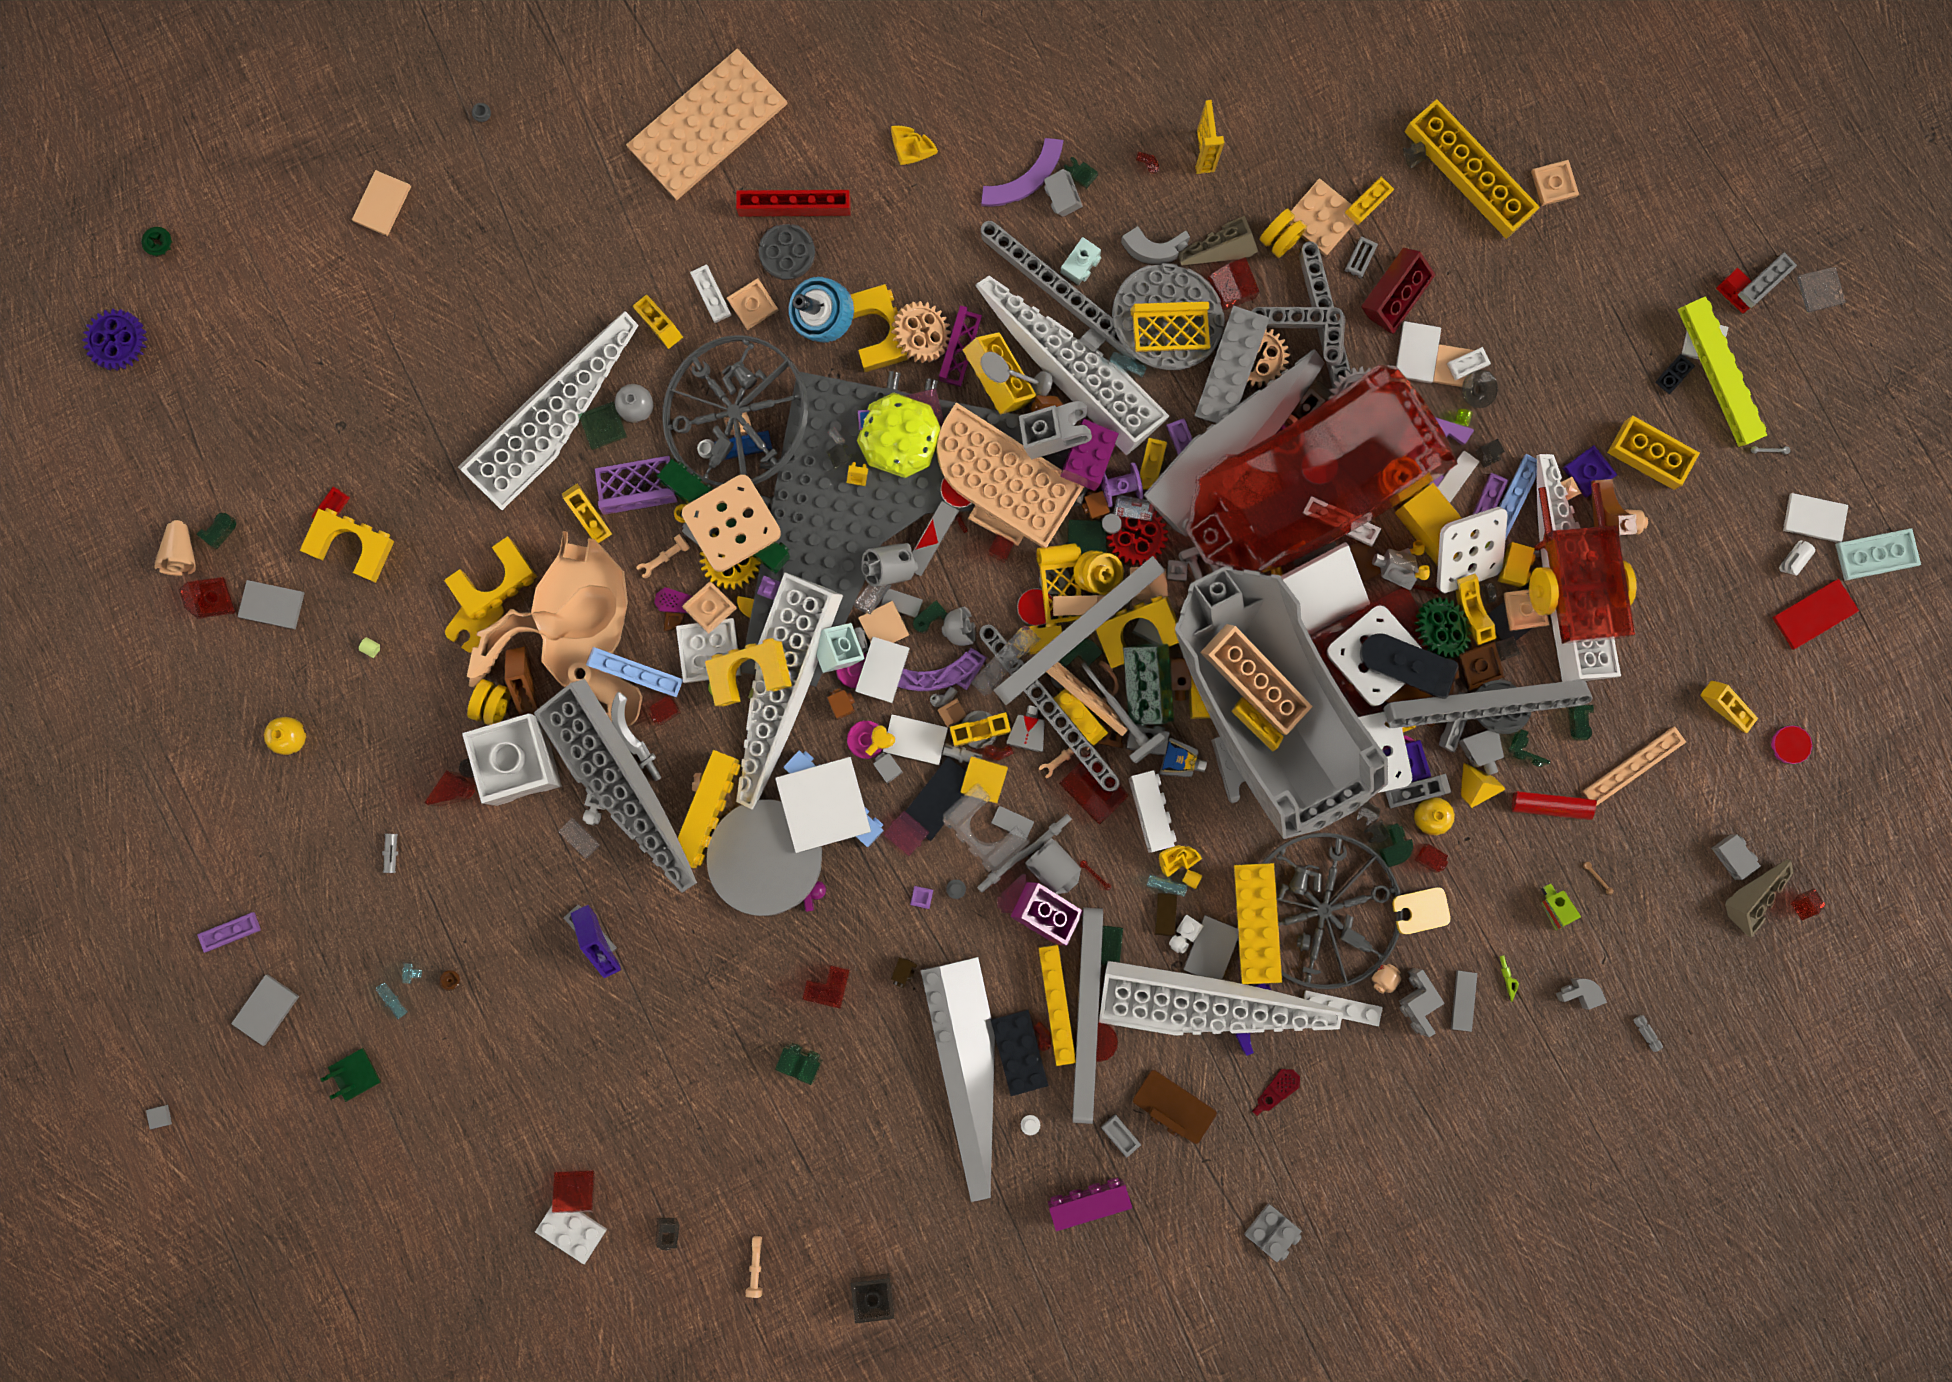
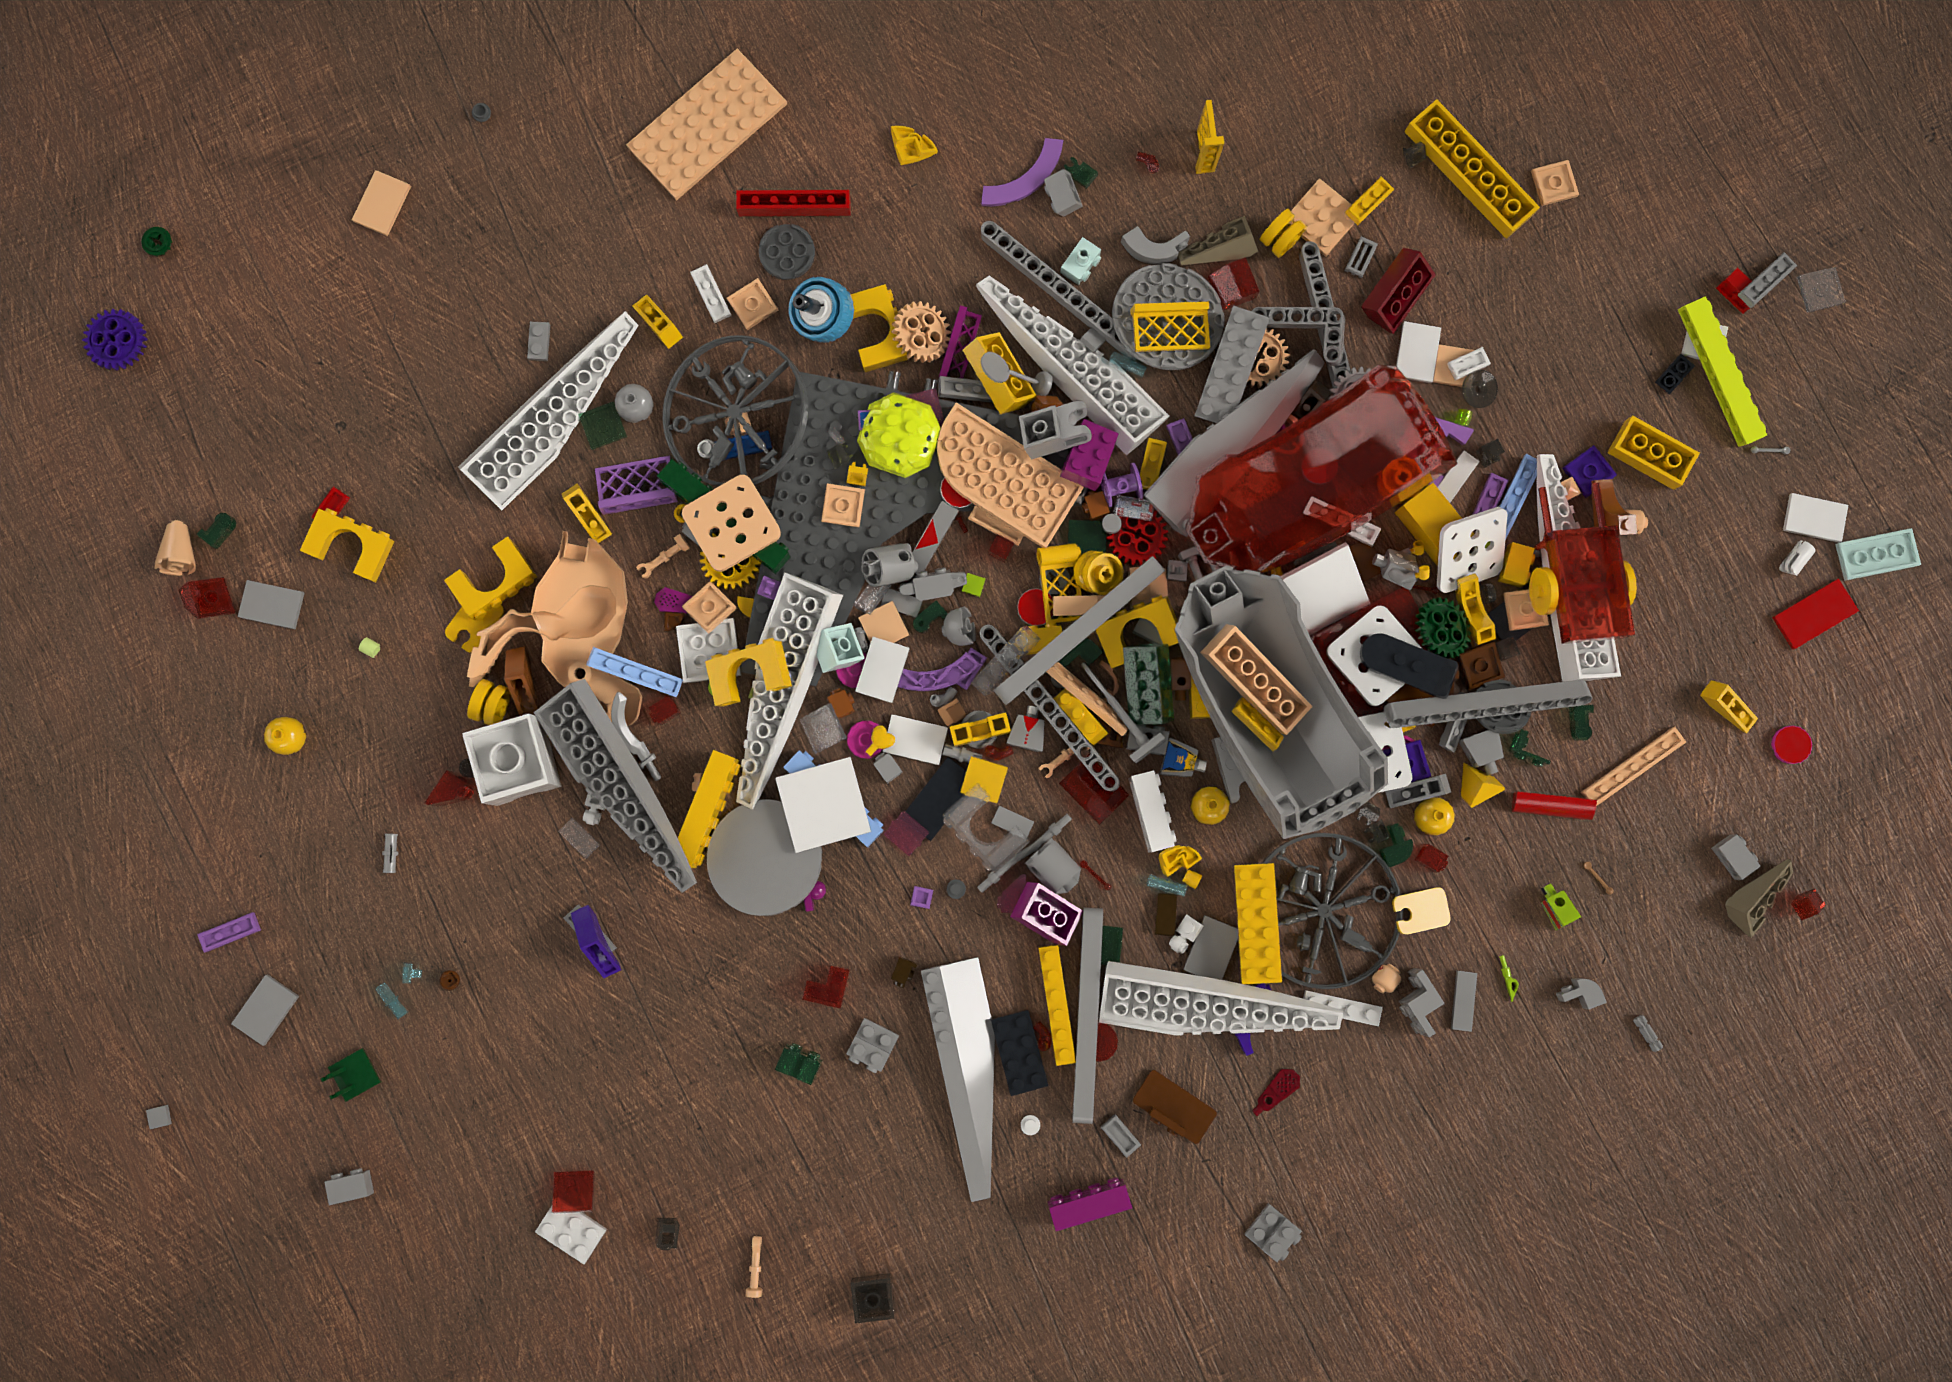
(349, 1187): none -> light grey brick
(538, 341): none -> light grey plate
(823, 728): none -> clear tile
(843, 505): none -> light nougat tile
(872, 1045): none -> light grey plate
(933, 584): none -> light grey hinge
(962, 389): none -> light grey plate
(974, 585): none -> lime tile
(1210, 805): none -> yellow cylinder

